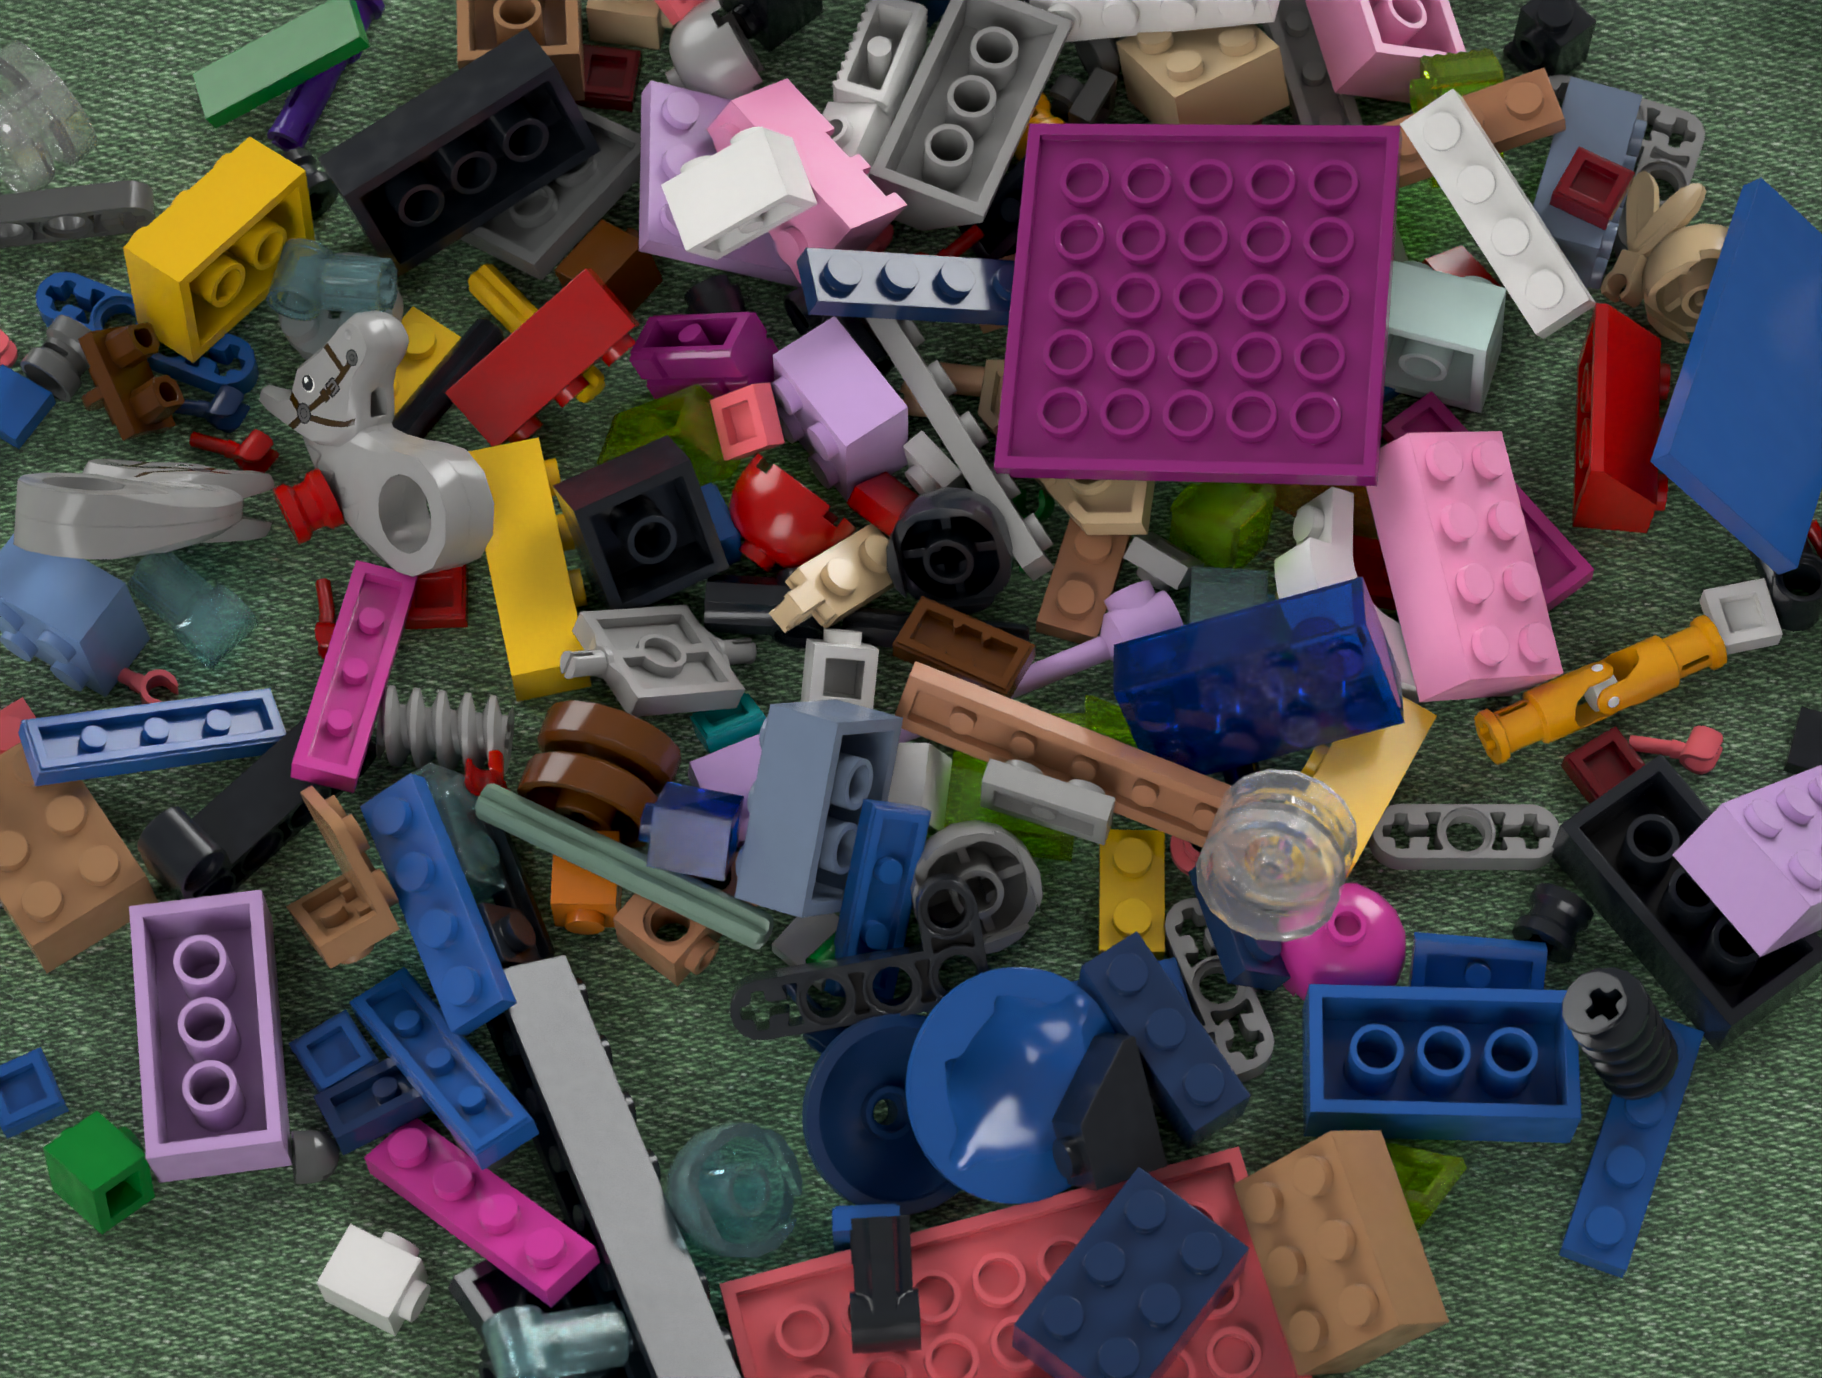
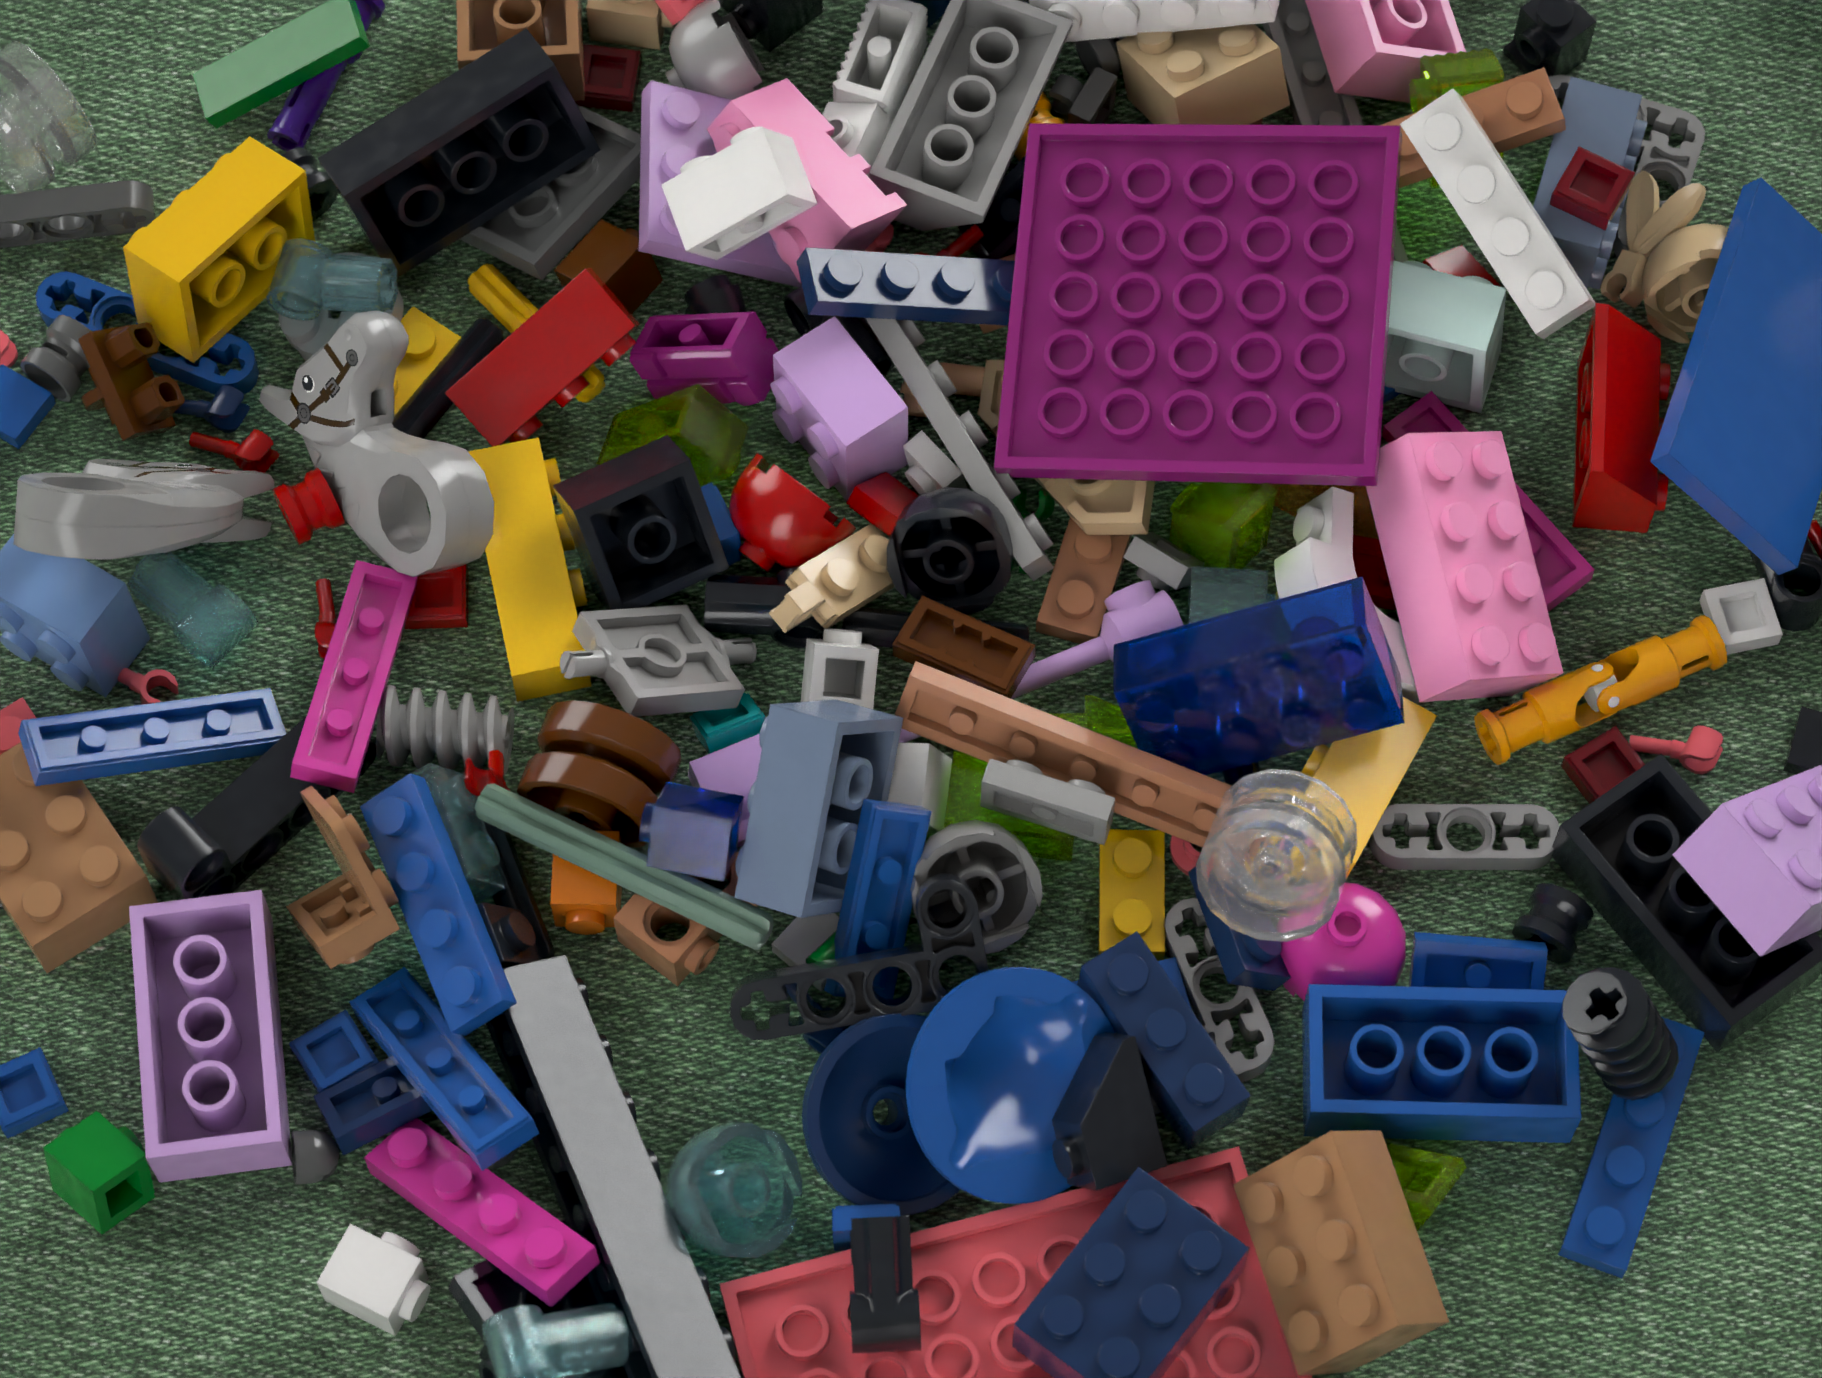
(747, 421): coral plate -> none

